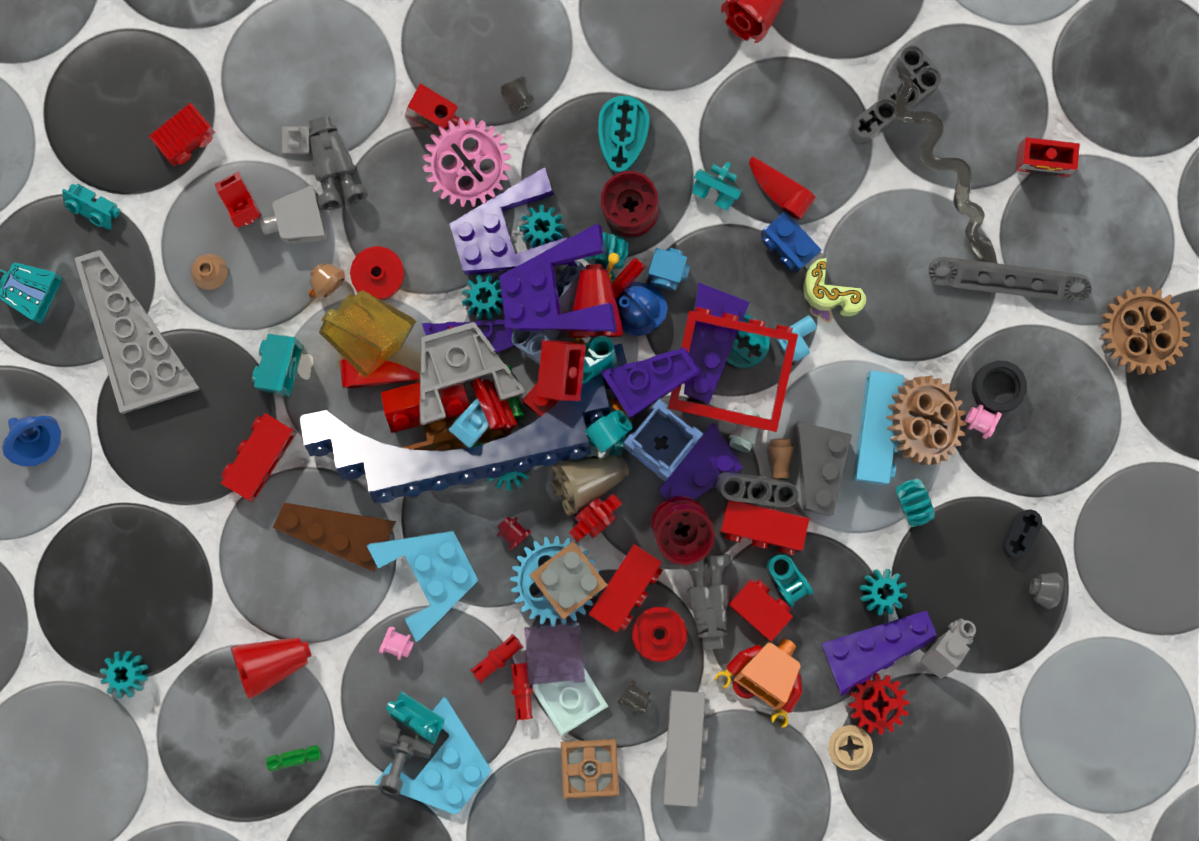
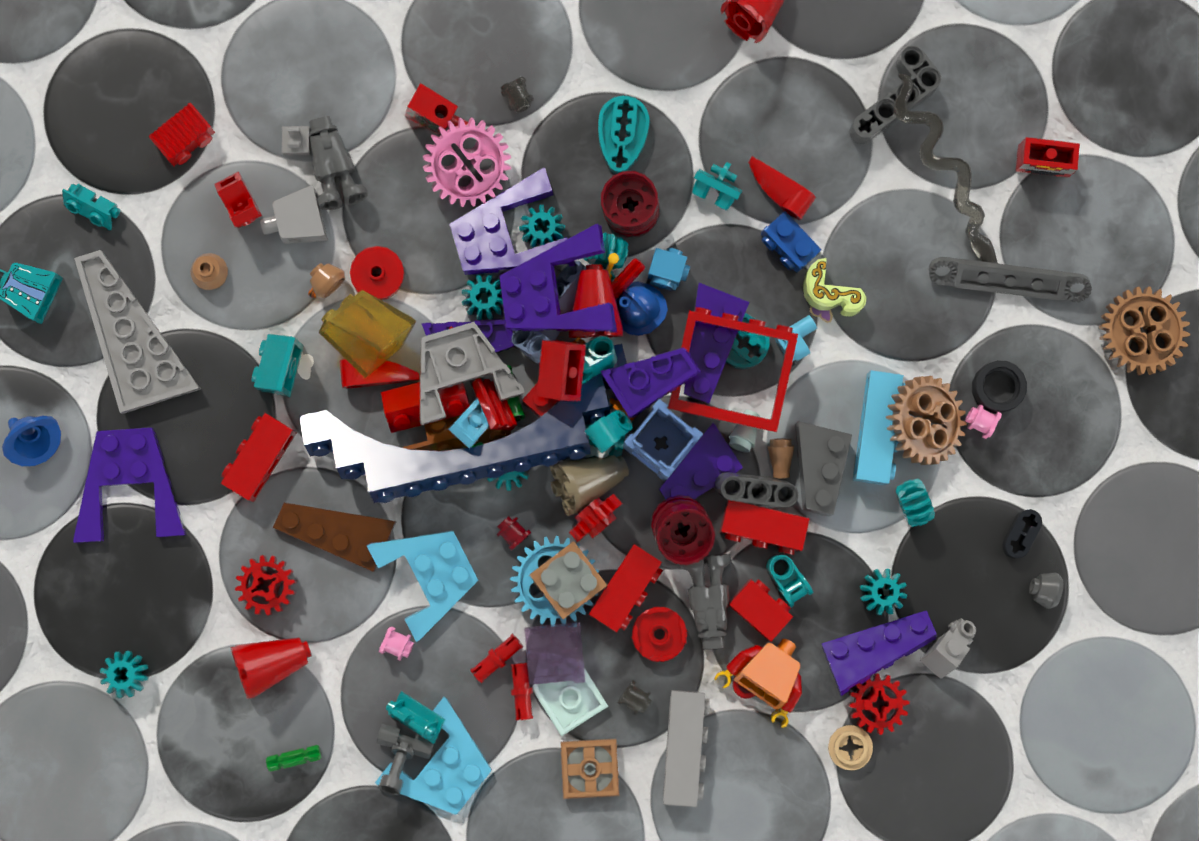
(126, 459): none -> dark purple wing
(259, 574): none -> red gear

